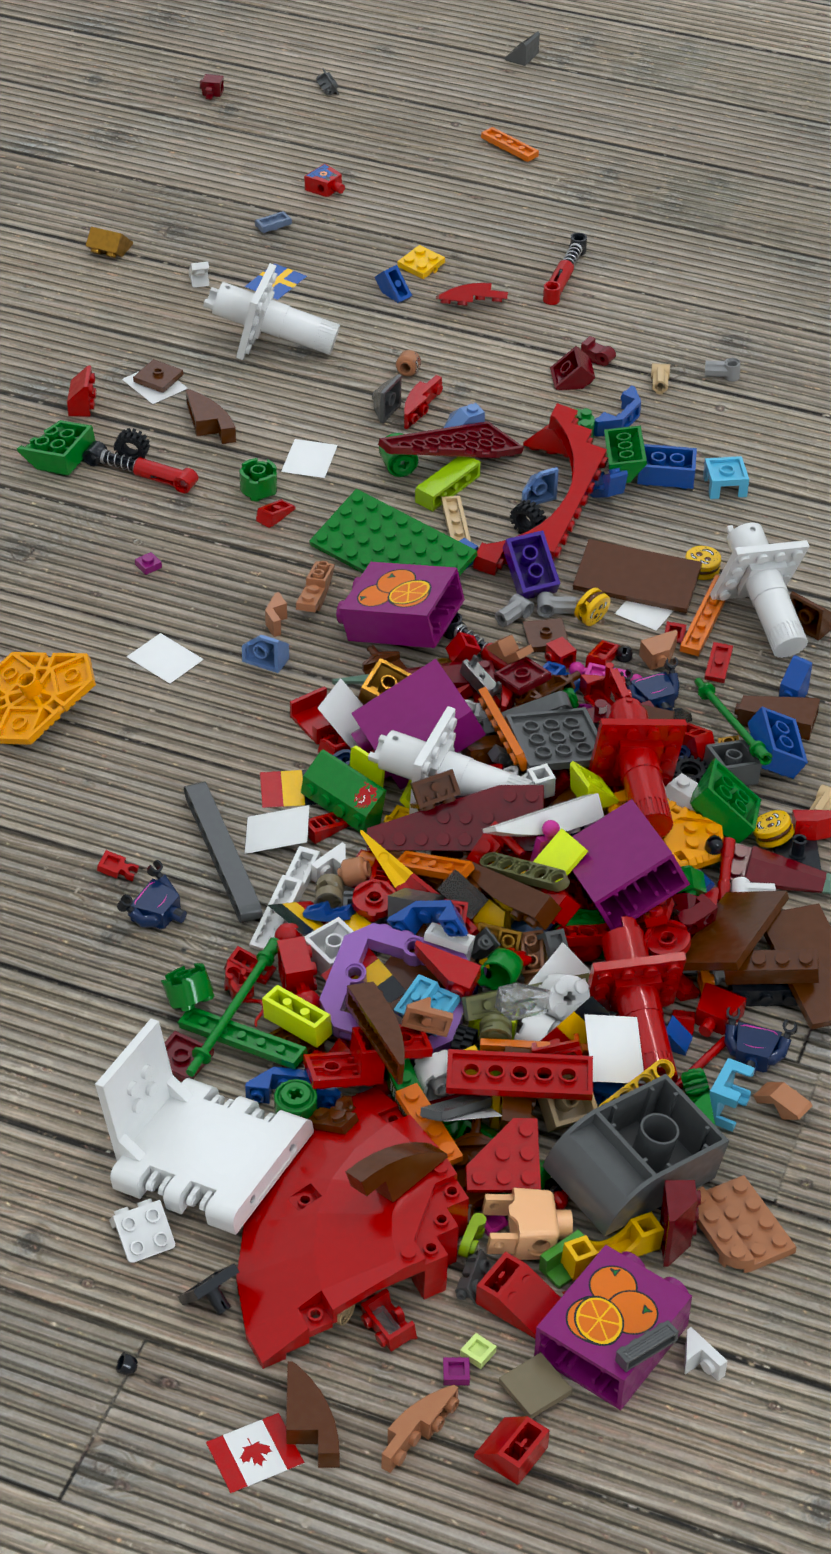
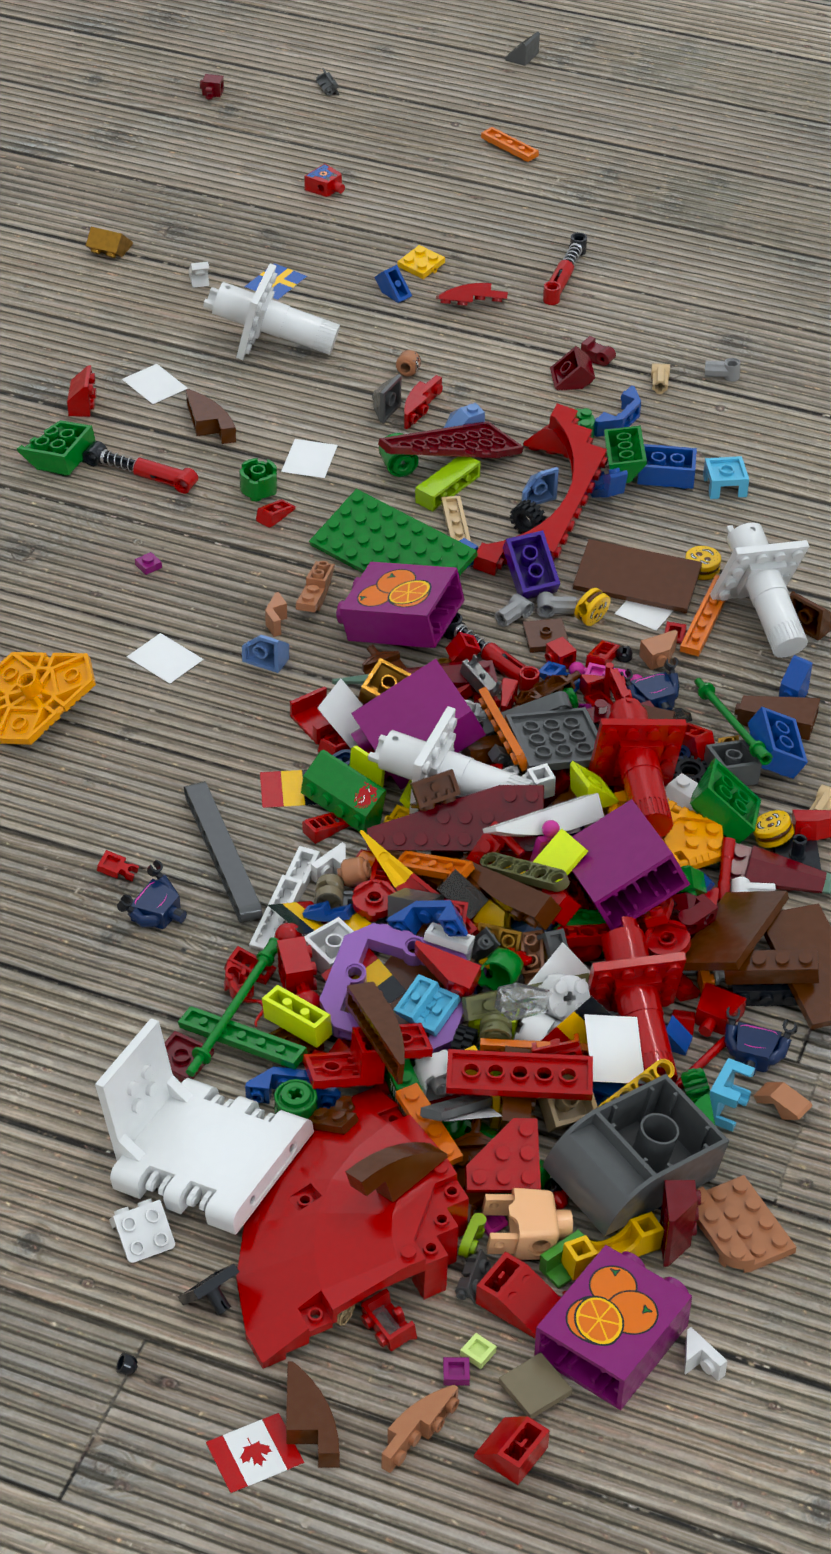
(134, 438): black tyre -> none
(158, 375): reddish brown plate -> none
(188, 987): green brick -> none
(273, 222): sand blue plate -> none
(277, 829): white sticker -> none
(427, 1019): nougat slope -> none
(508, 650): nougat slope -> none
(522, 675): dark red tile -> none
(646, 1346): dark grey piece -> none
(714, 845): black hinge -> none
(718, 662): red plate -> none

